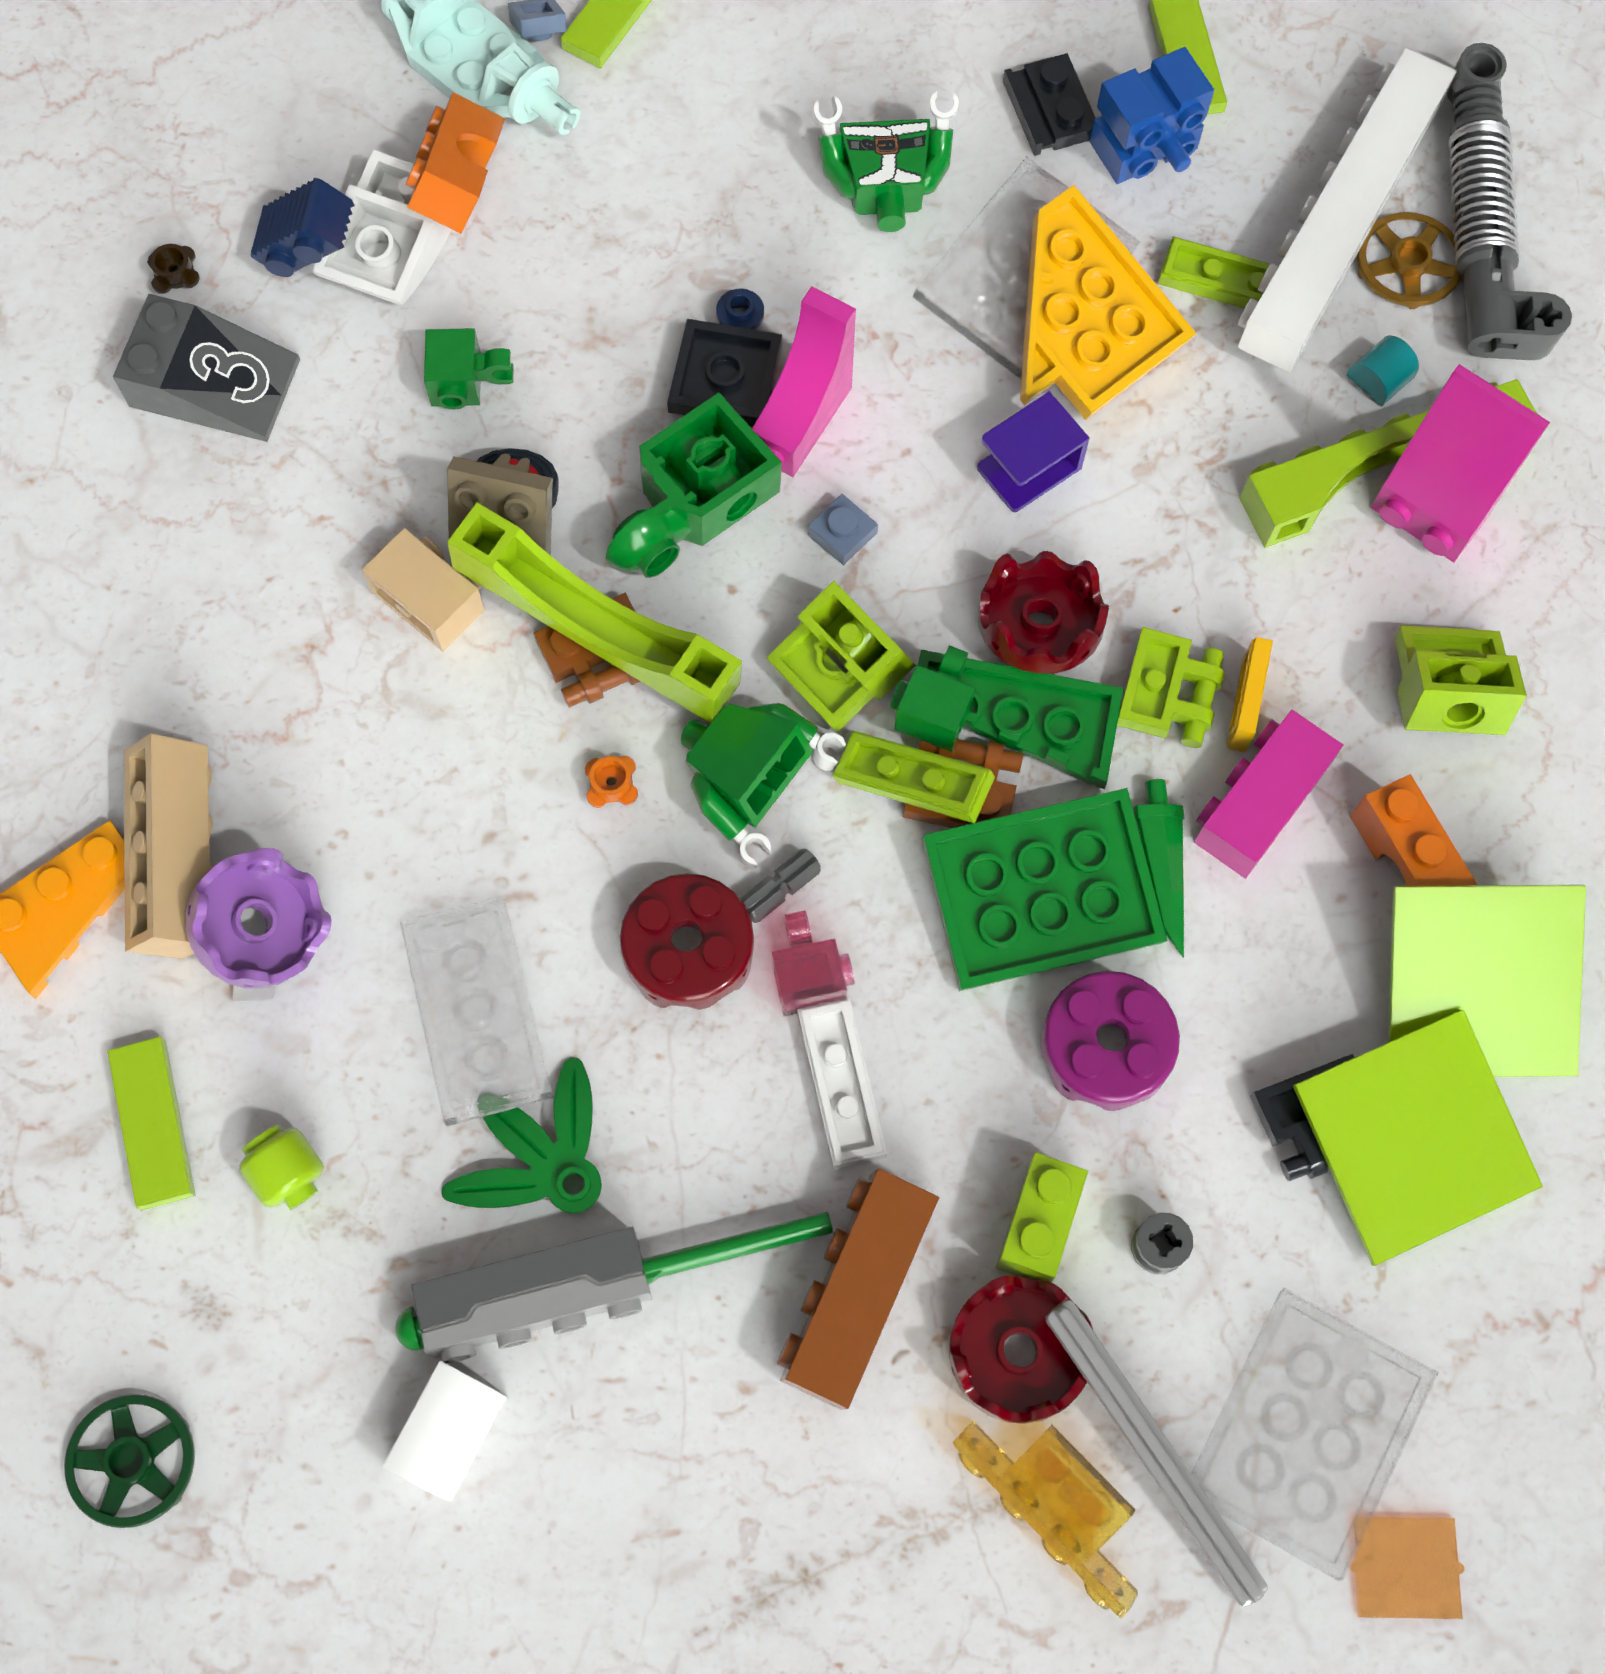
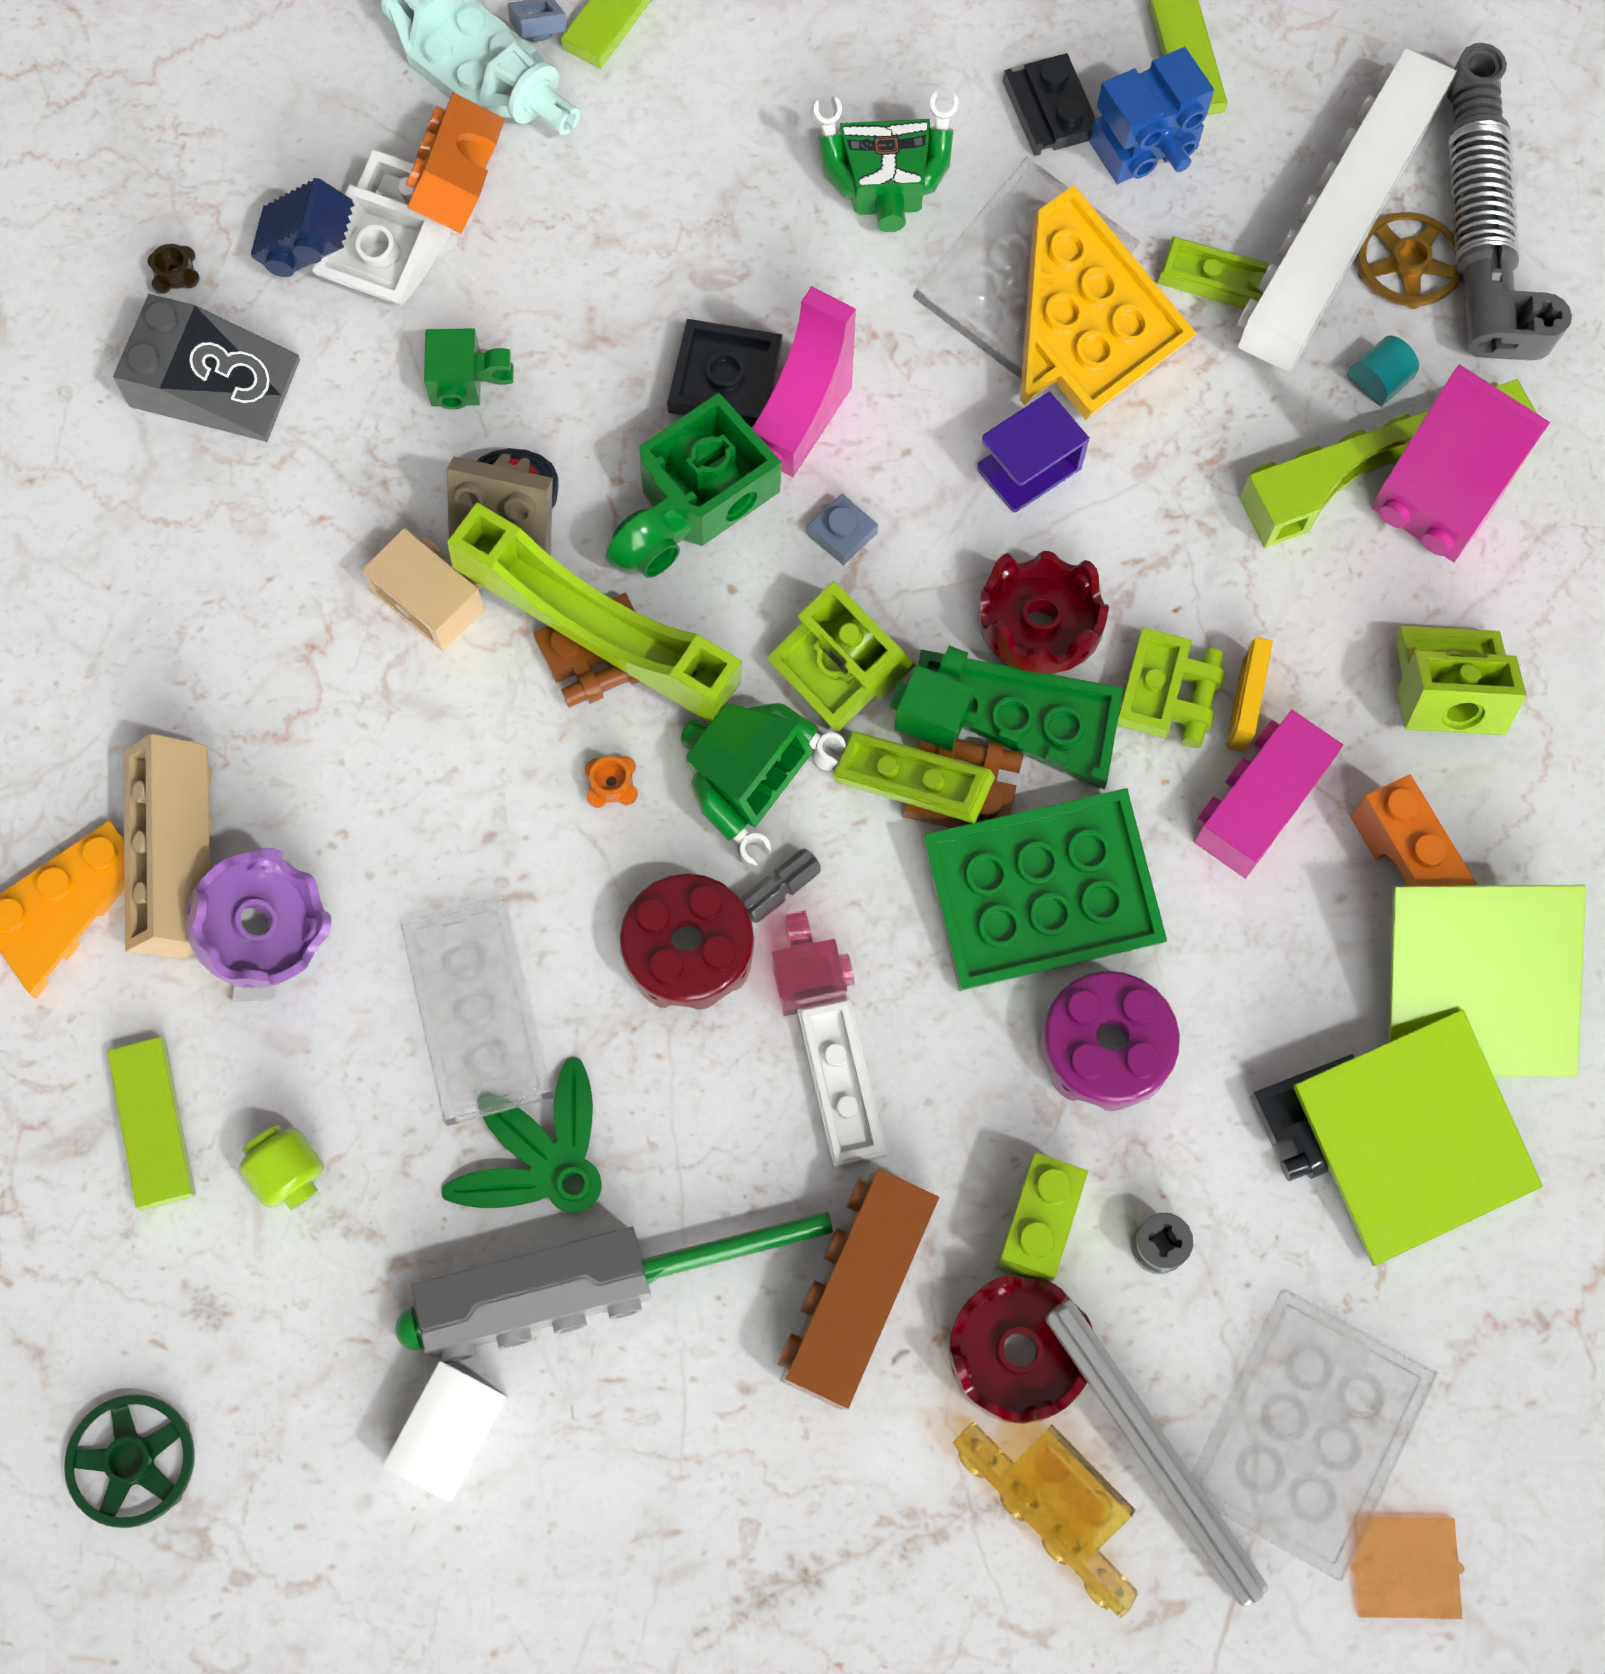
(738, 298): dark blue plate -> none
(1162, 841): green bar -> none

